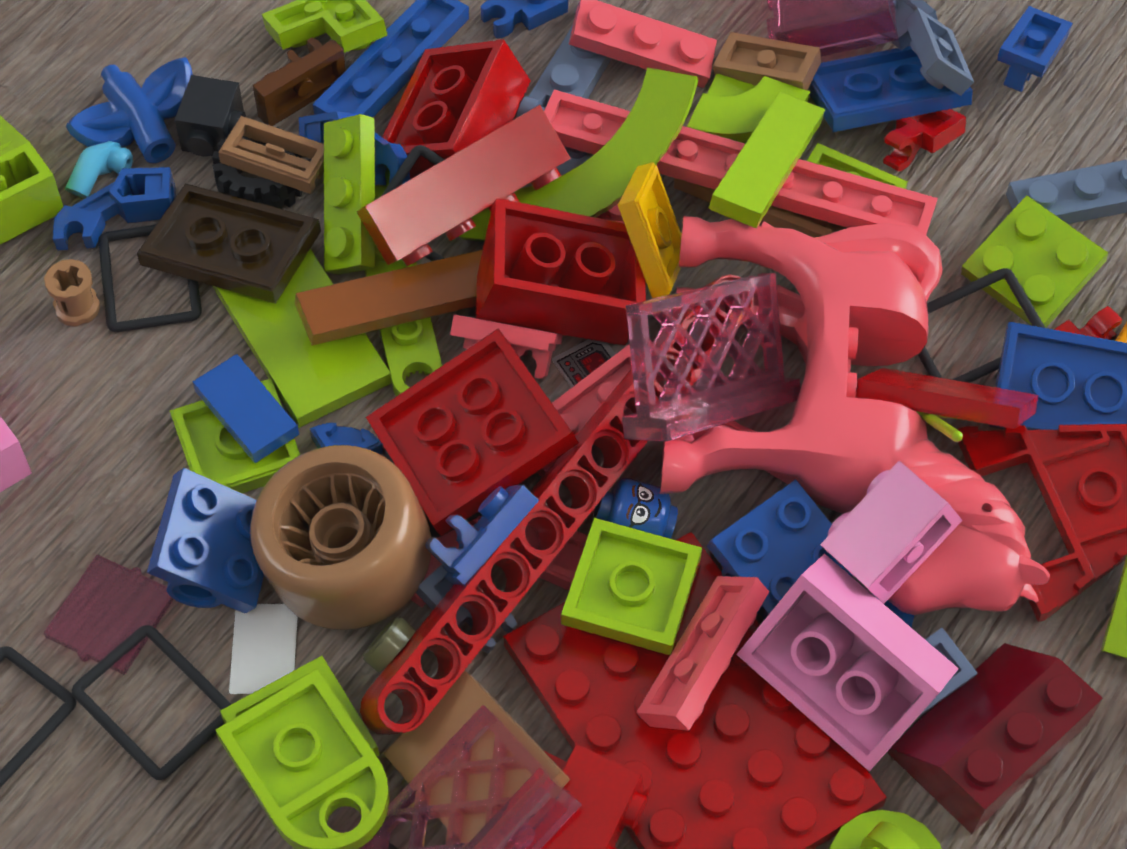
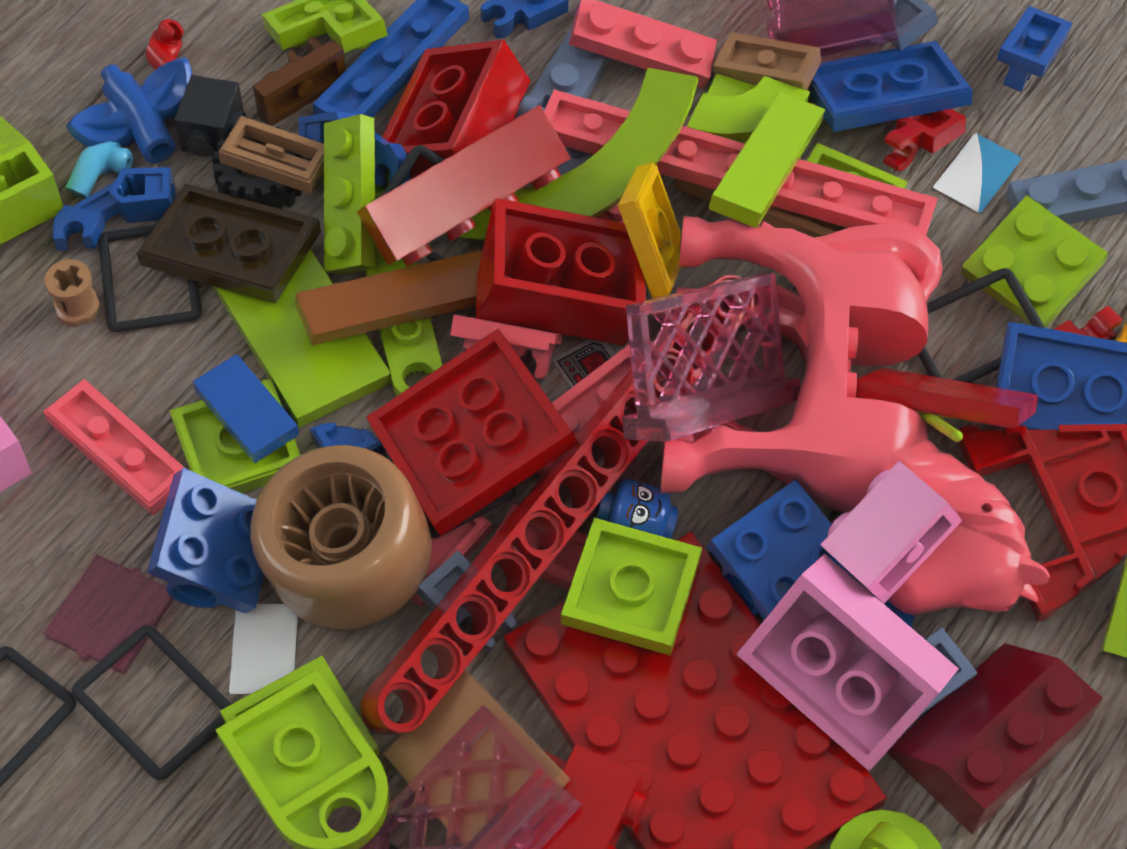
(115, 445): none -> coral tile
(164, 43): none -> red arm
(388, 643): olive tile -> none
(501, 515): blue plate -> none
(703, 653): coral plate -> none
(938, 53): sand blue plate -> none
(977, 173): none -> sticker

